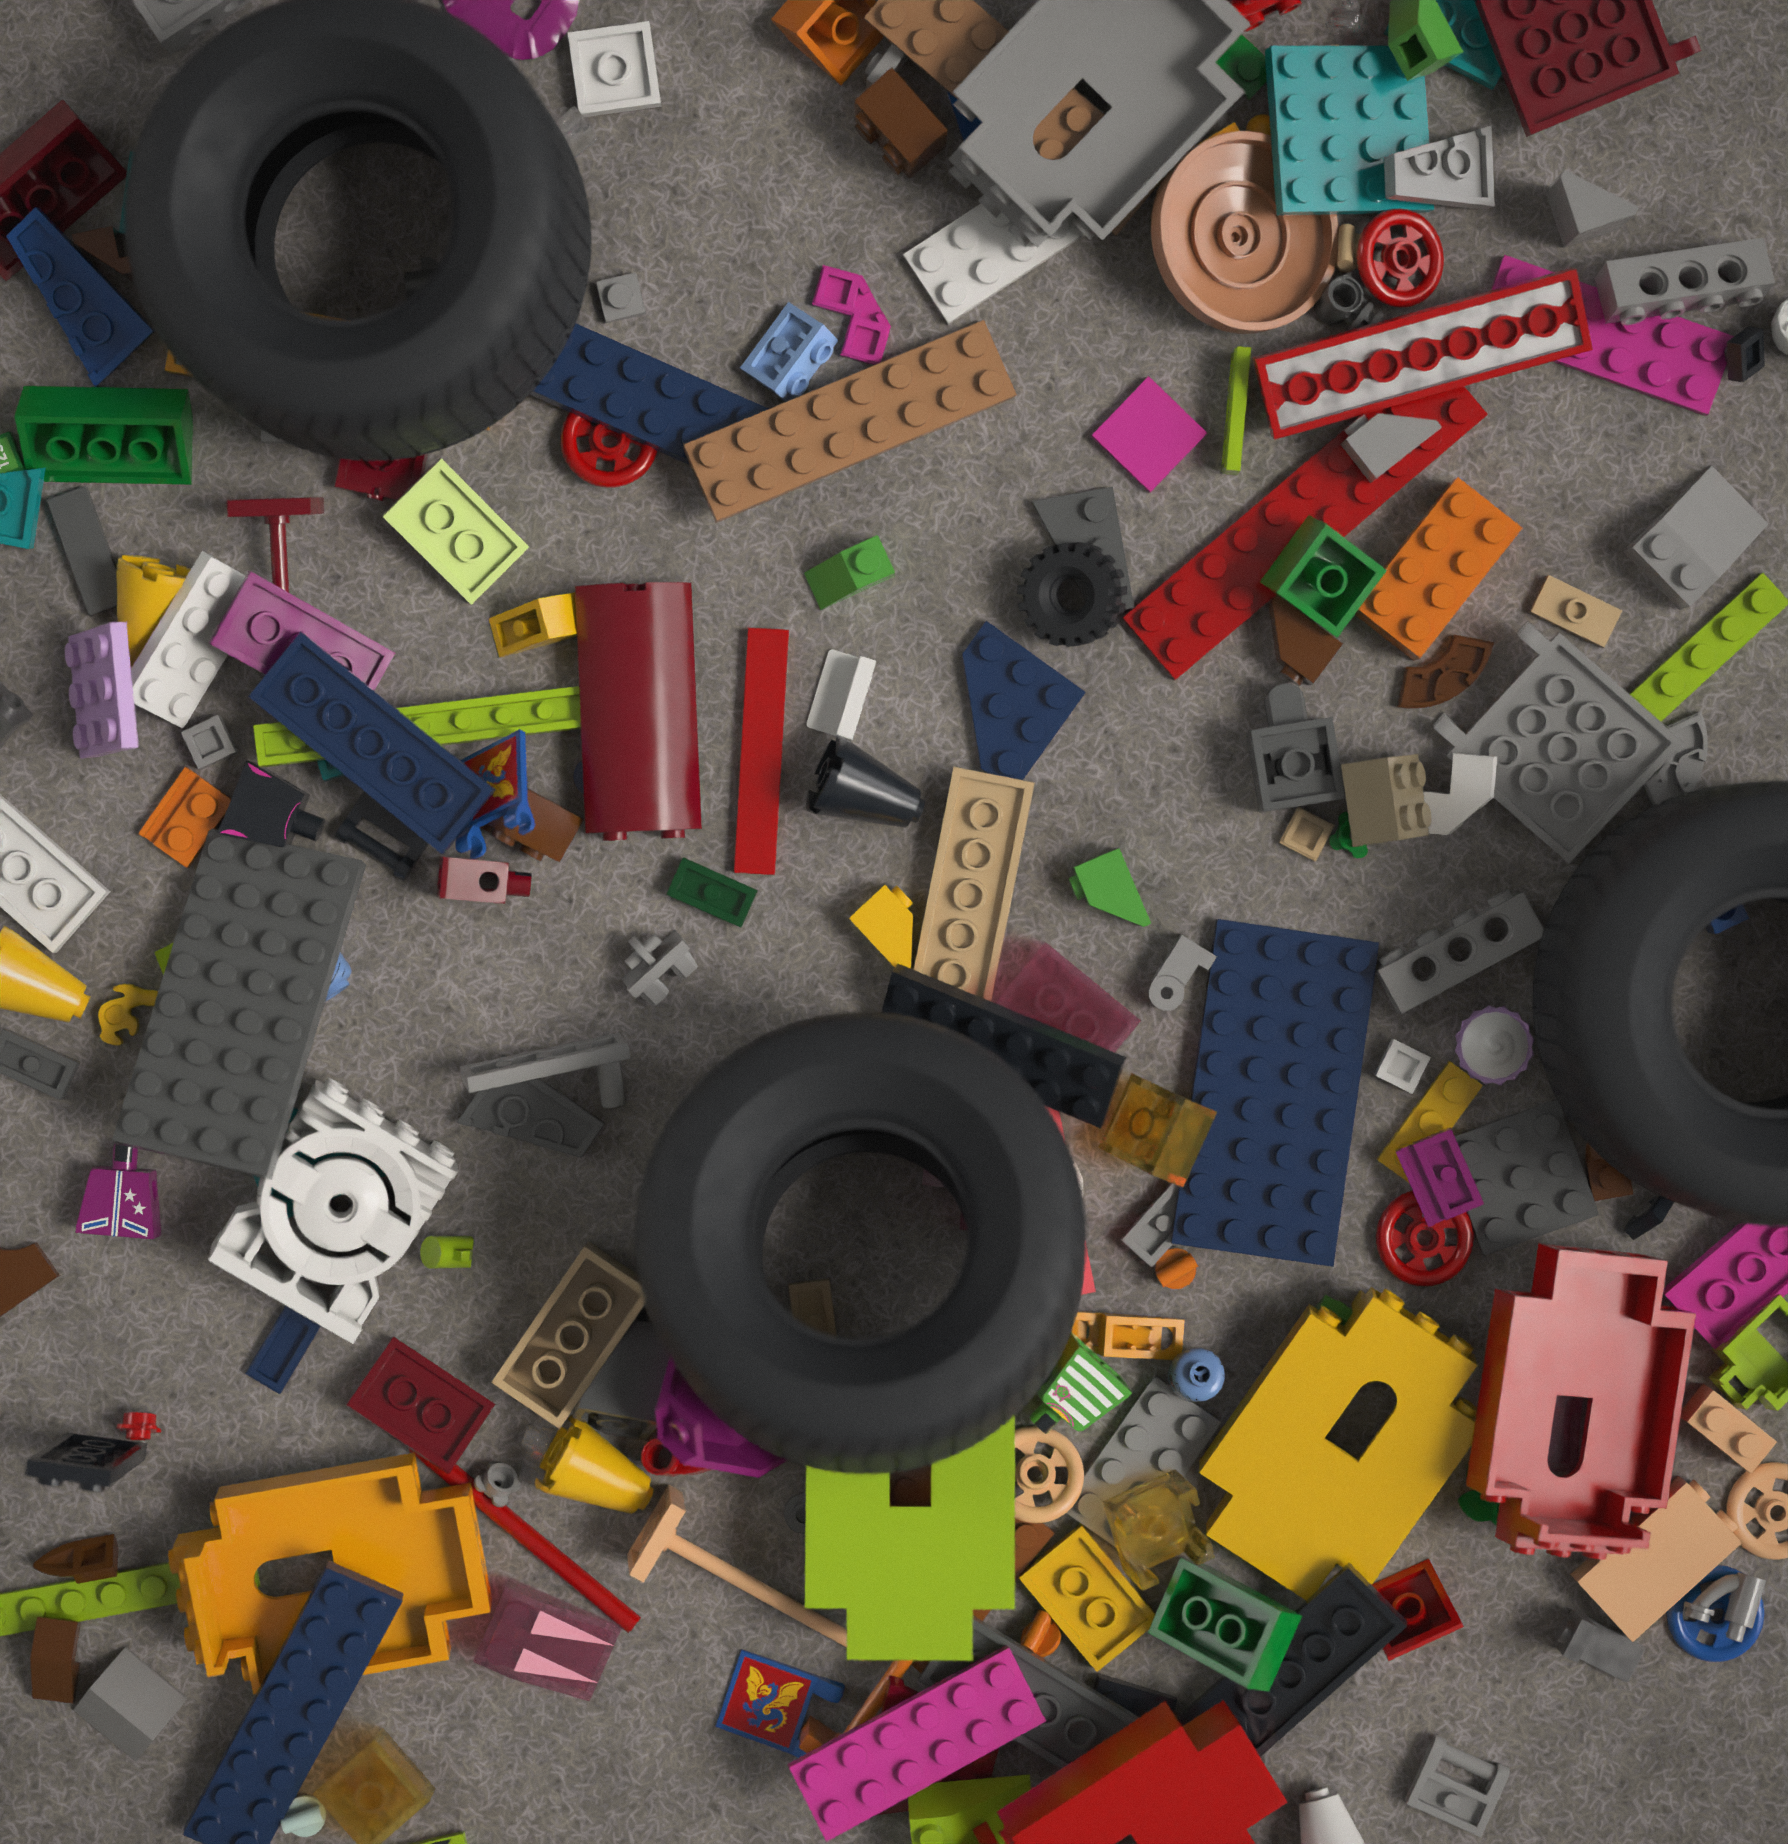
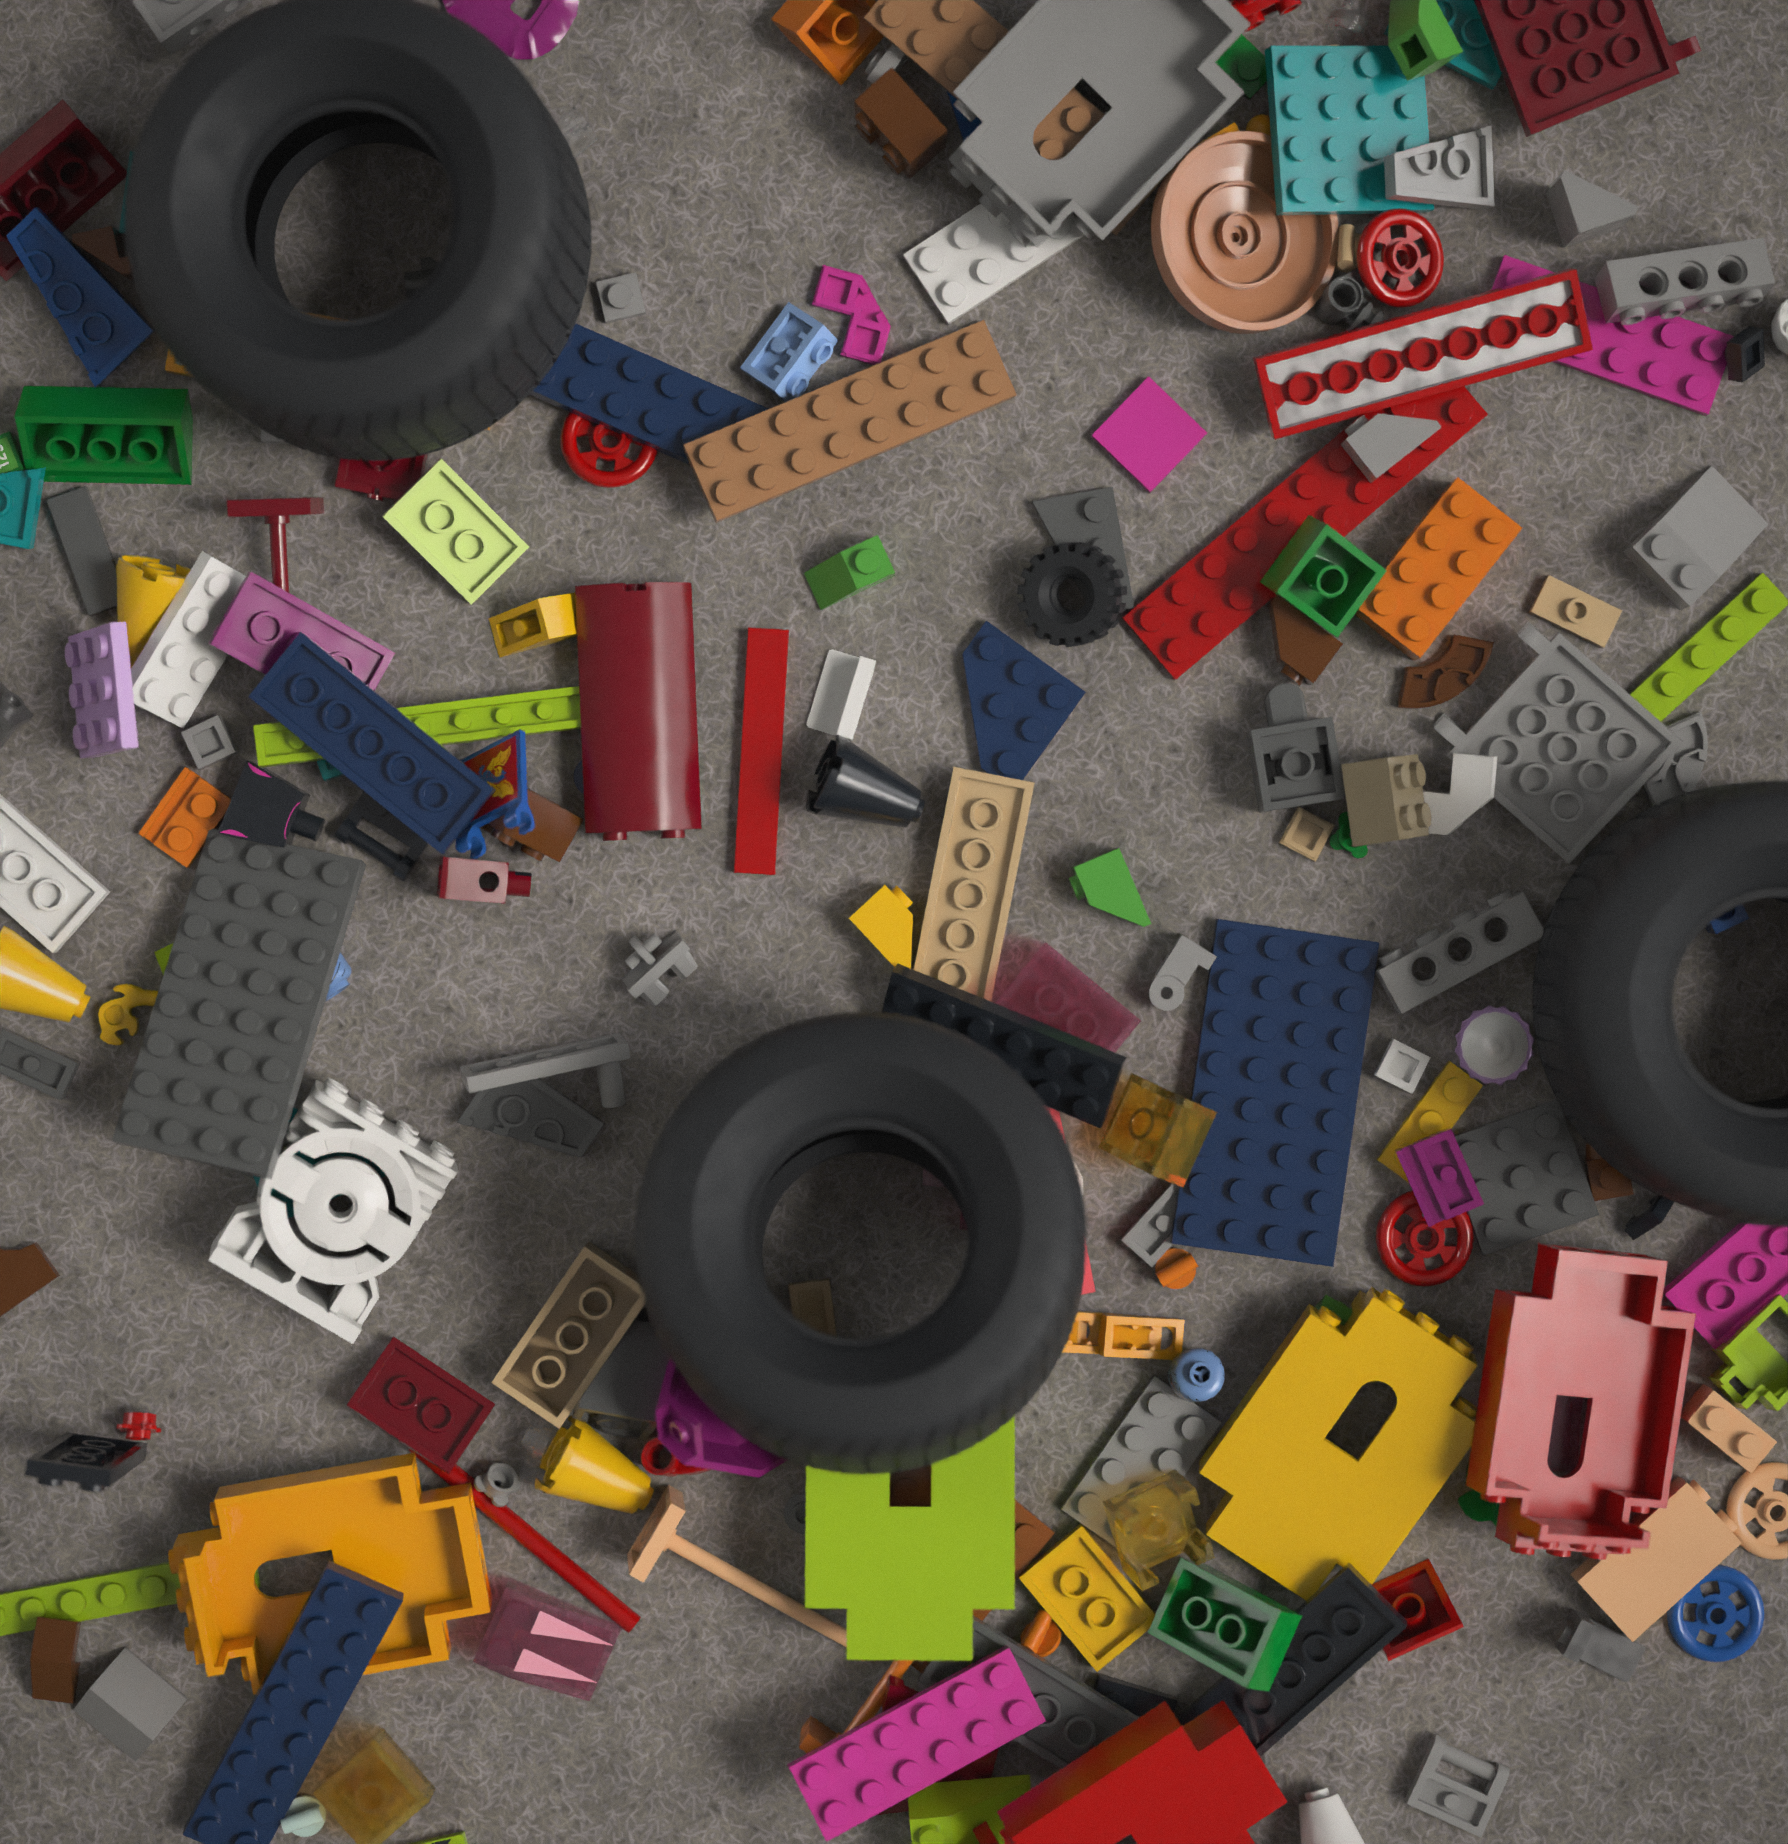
(82, 1559): reddish brown plate -> none
(121, 1199): magenta torso -> none
(283, 1349): dark blue tile -> none
(447, 1252): lime piece -> none
(614, 69): white plate -> none
(712, 892): dark green plate -> none
(771, 1701): flag -> none
(1062, 1495): light nougat plate -> none
(1078, 1389): bright green torso -> none
(1236, 410): lime tile -> none
(1742, 1606): light grey plant -> none

